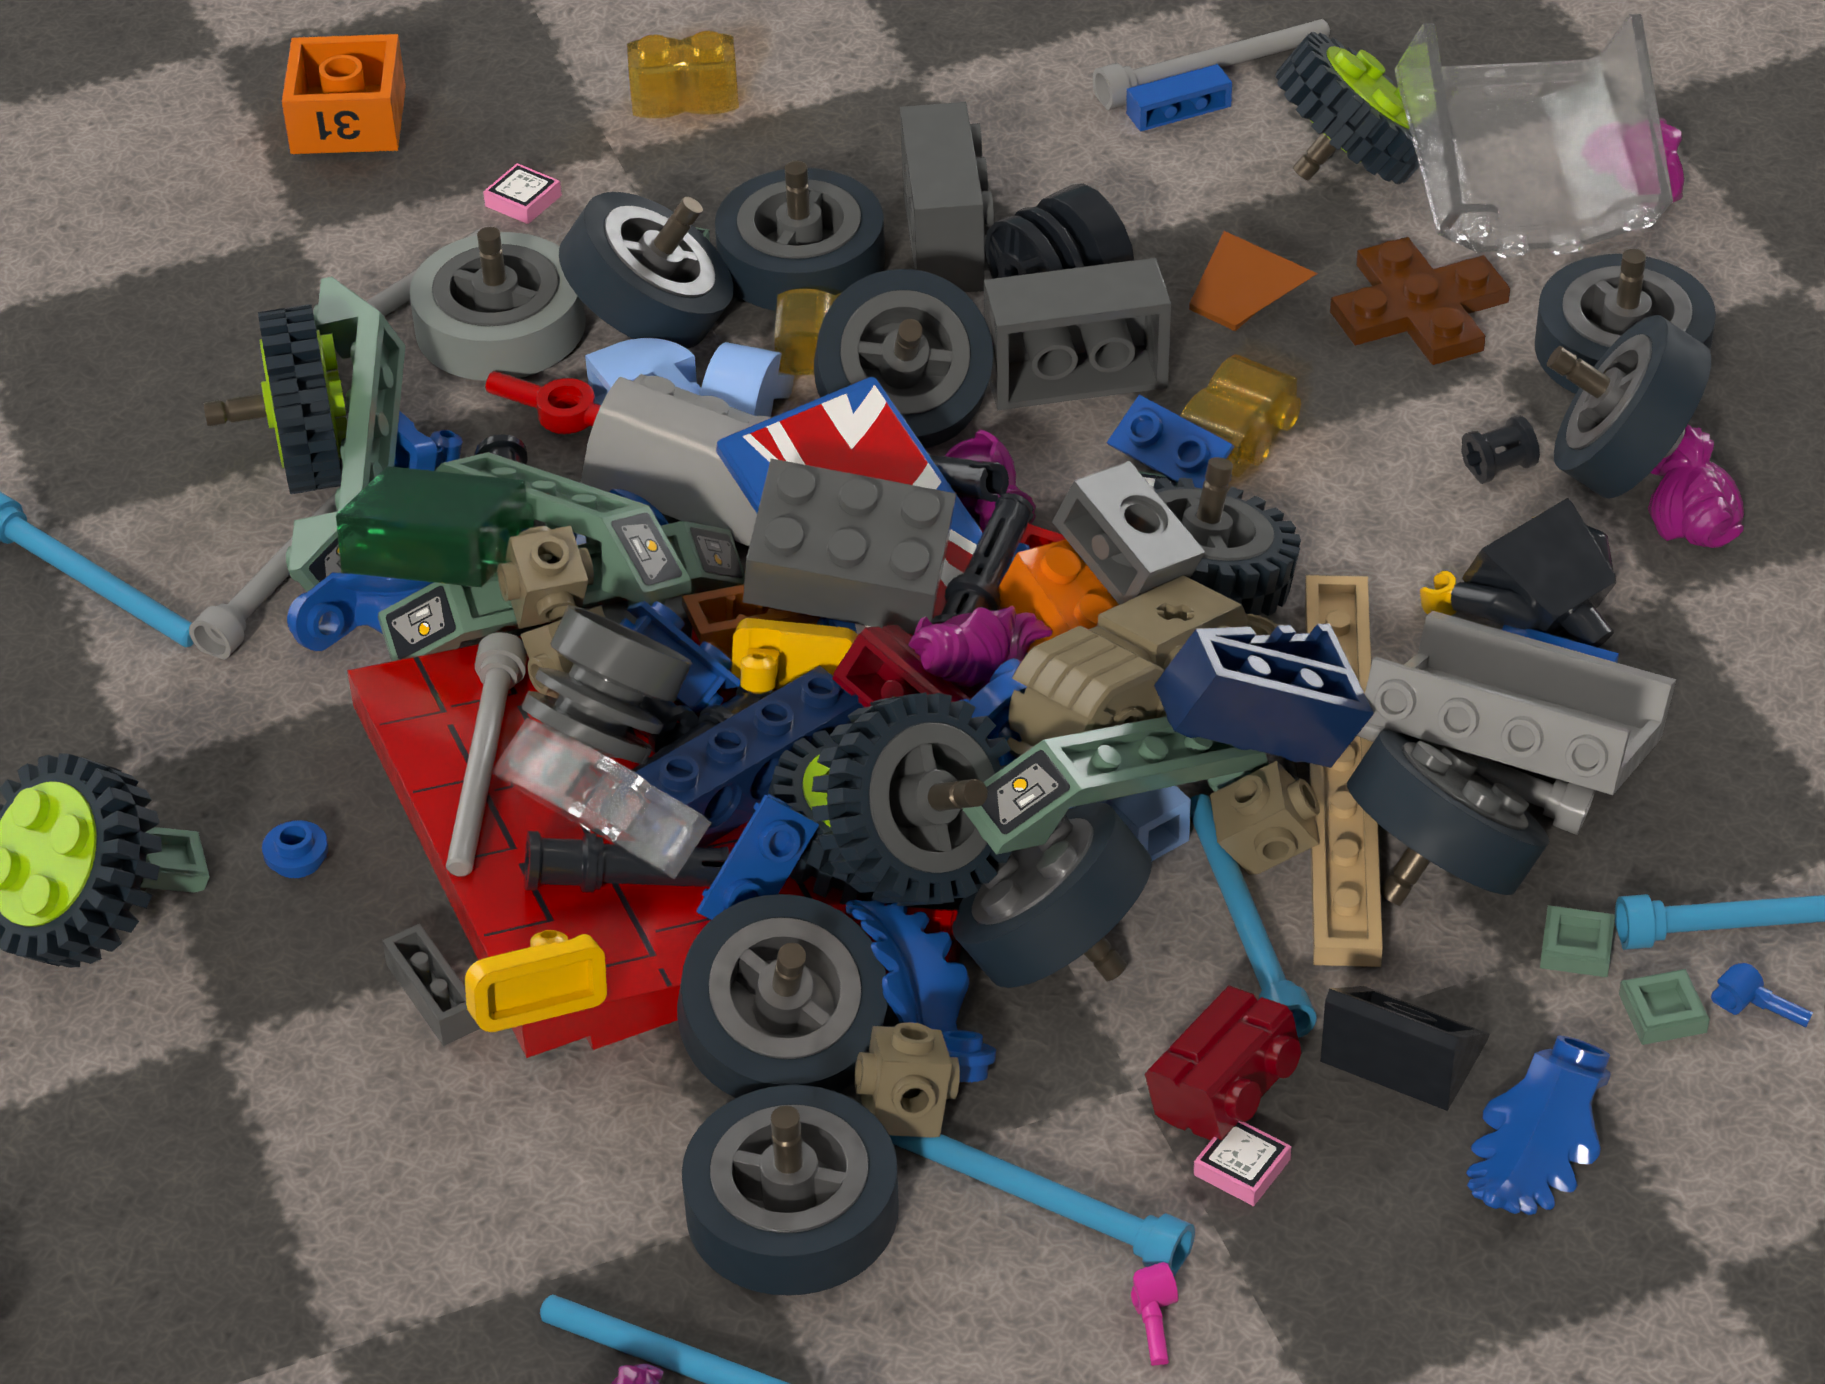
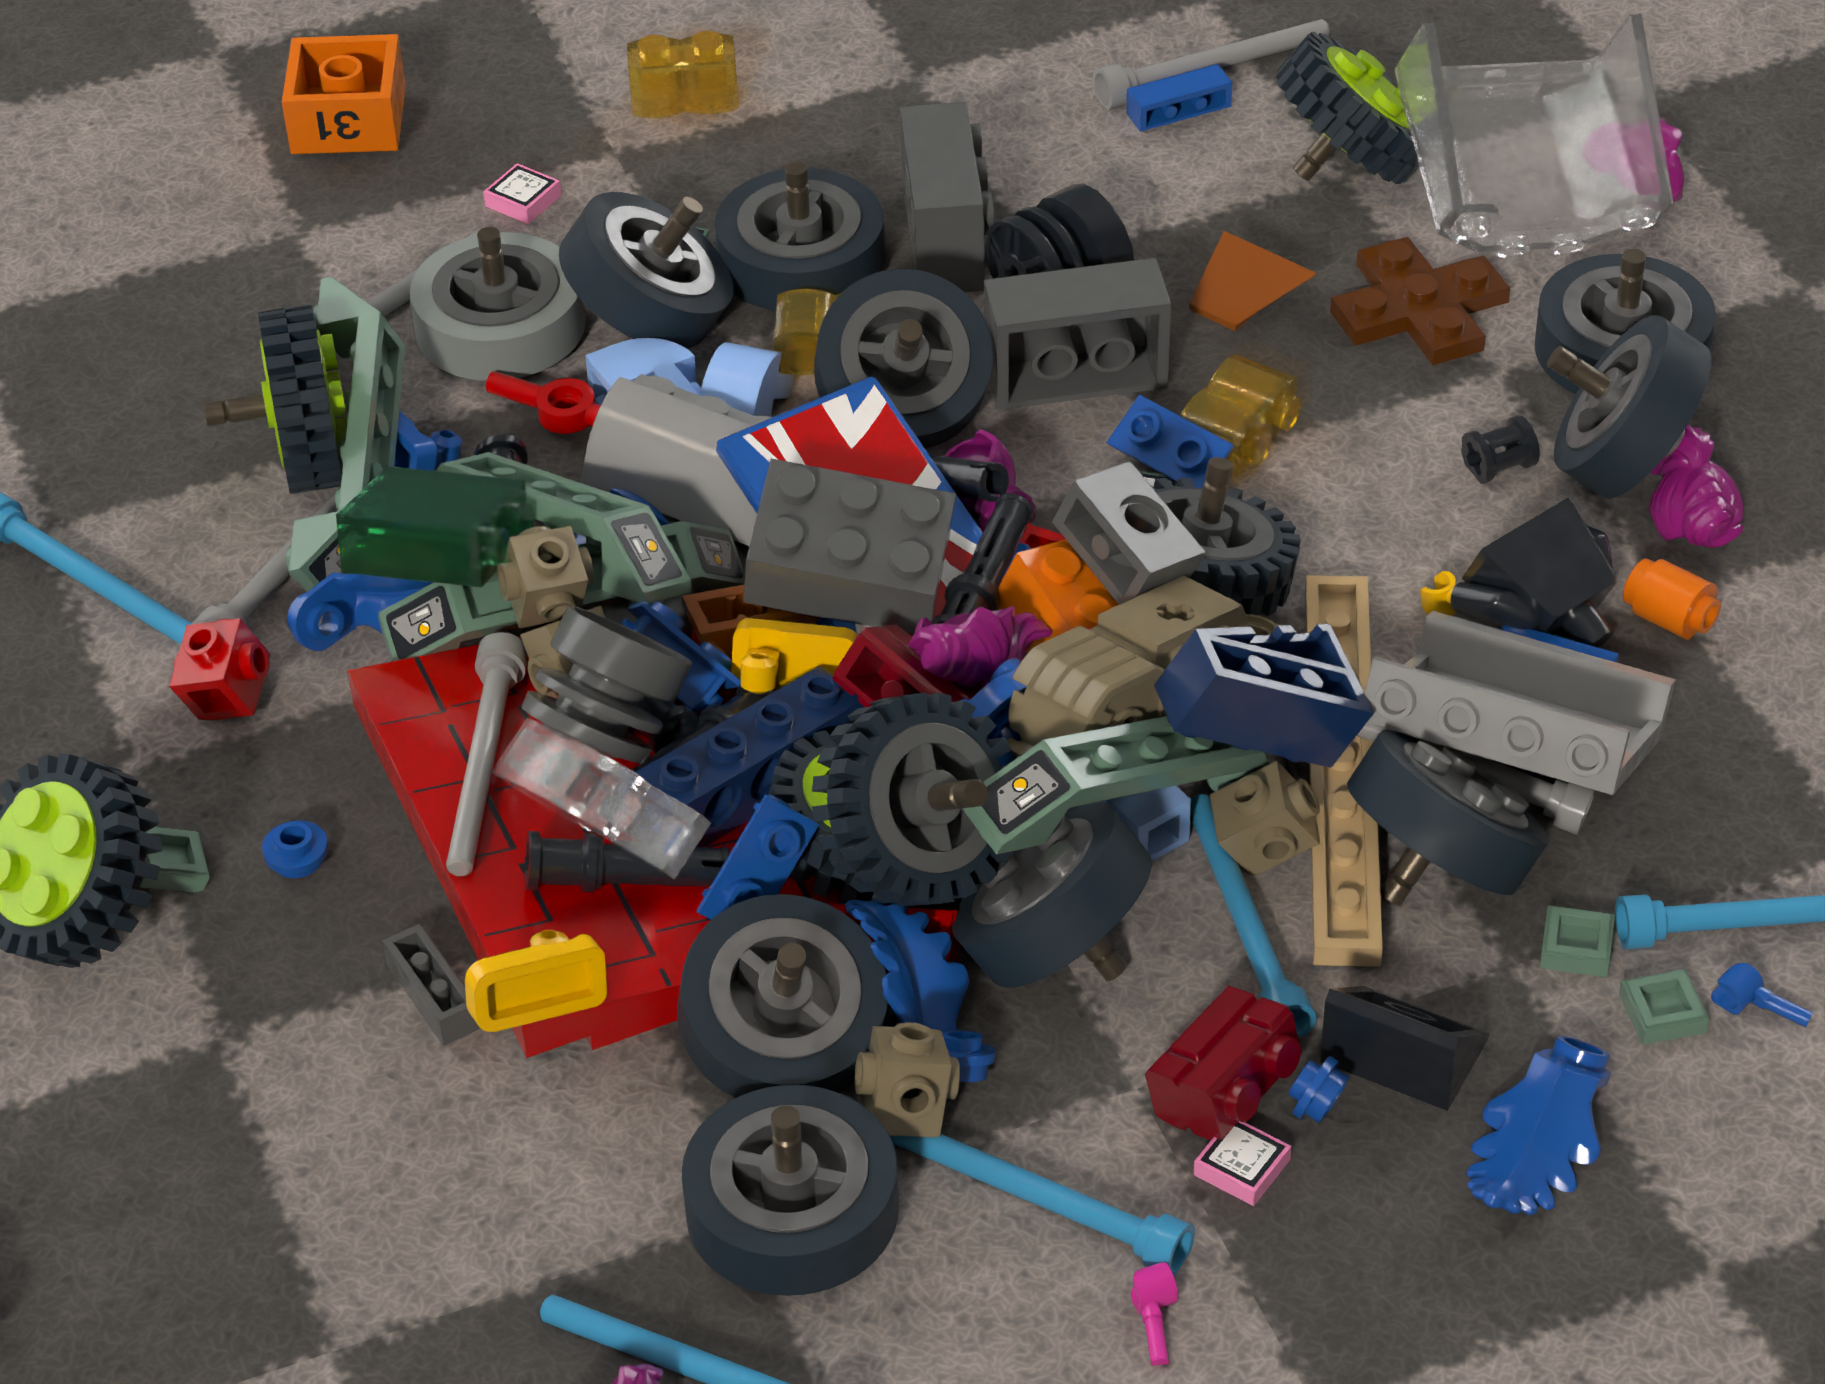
(220, 669): none -> red brick
(1318, 1089): none -> blue plate
(1672, 598): none -> orange brick

